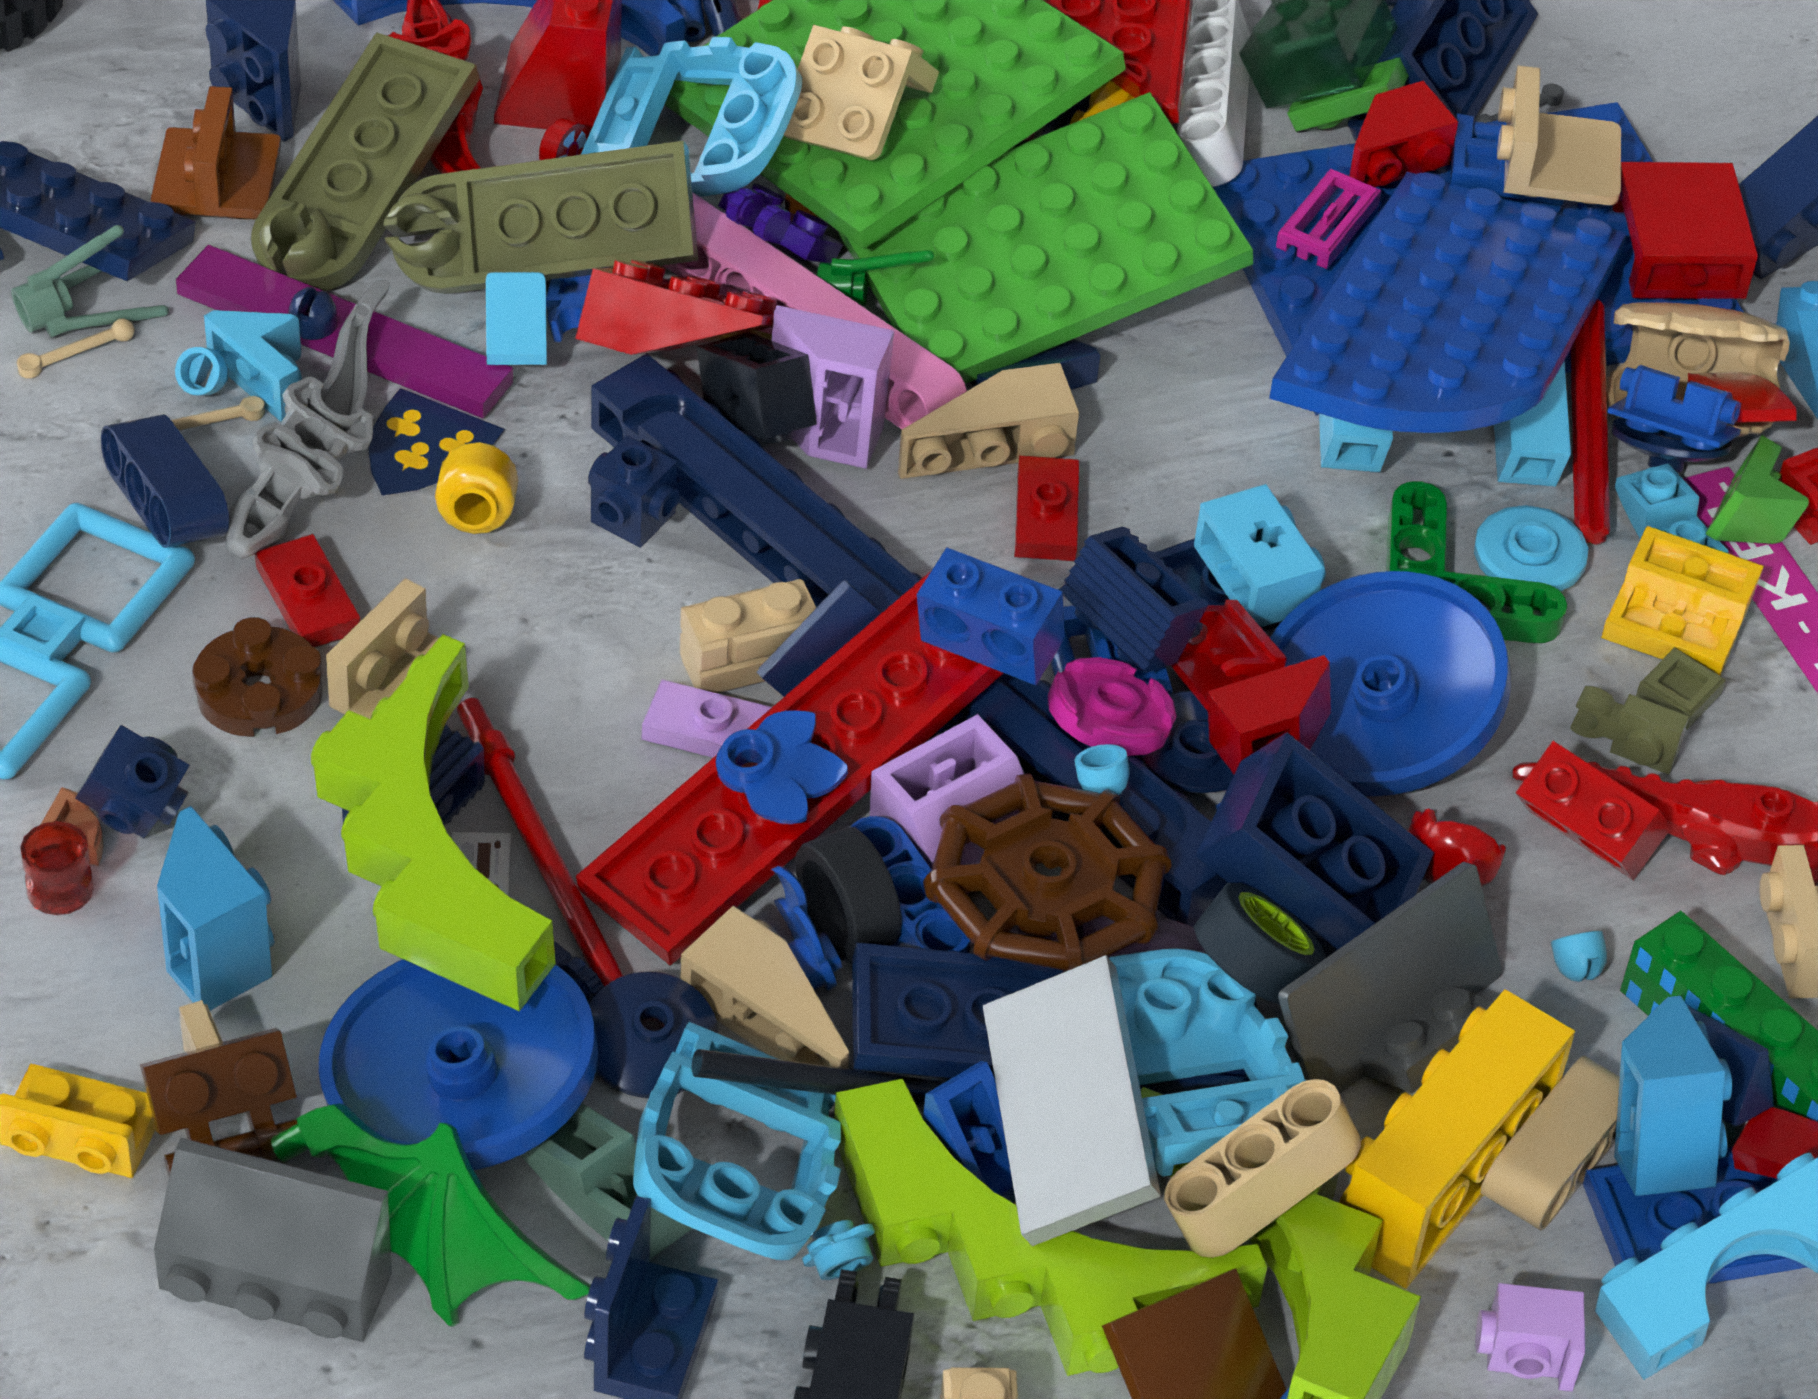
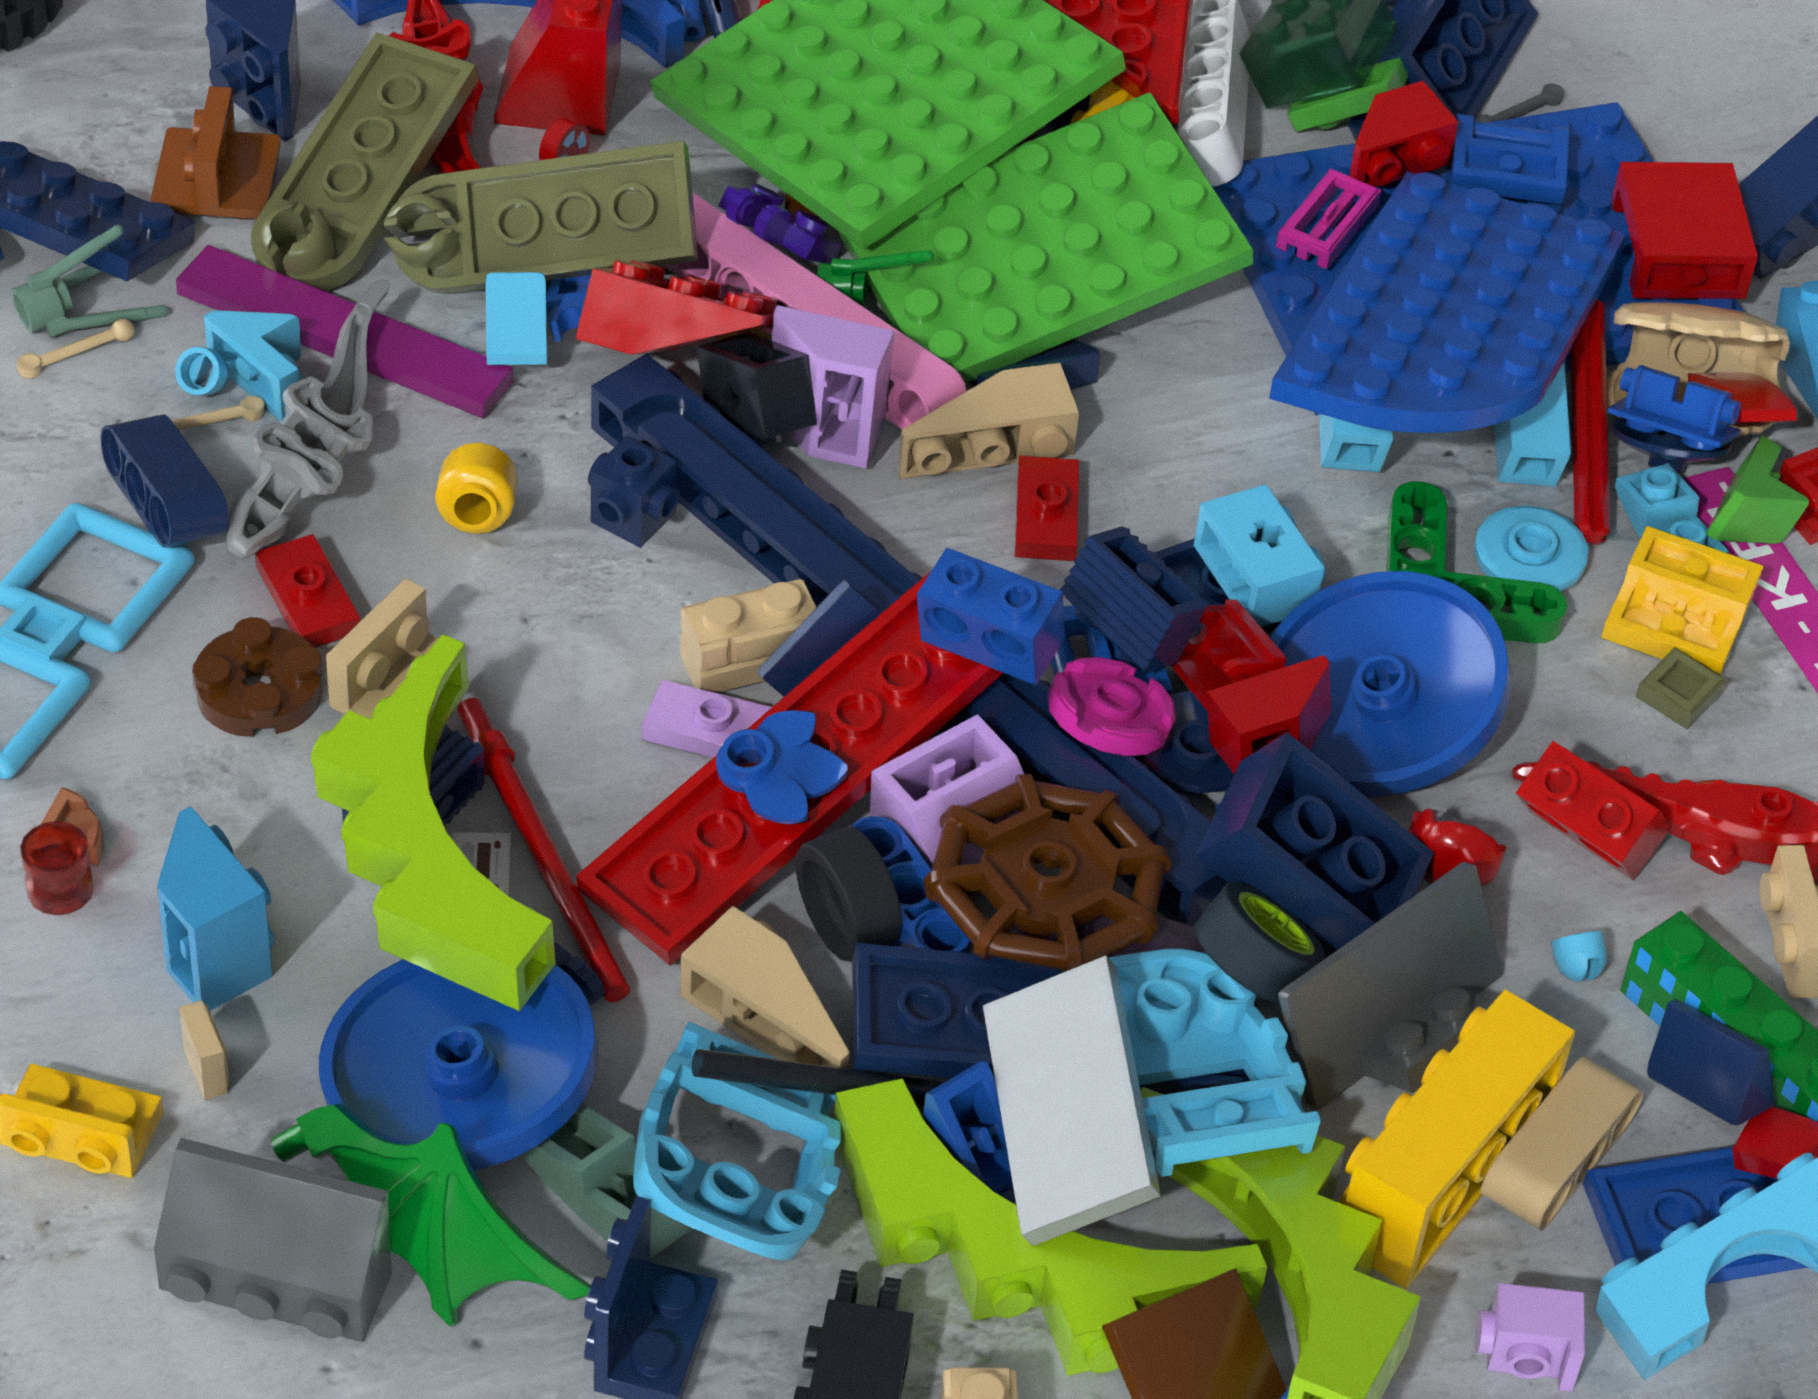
(135, 783): dark blue brick -> none
(219, 1083): reddish brown plate -> none
(322, 314): dark blue hinge -> none
(416, 438): dark blue sticker -> none
(630, 1053): dark blue dish -> none
(748, 124): medium azure slope -> none
(812, 951): blue plate -> none
(839, 1248): medium azure plate -> none
(854, 89): tan bracket -> none
(1103, 768): medium azure hinge -> none
(1262, 1168): tan beam -> none
(1554, 152): tan bracket -> none
(1639, 728): olive plate -> none
(1670, 1104): dark azure slope -> none

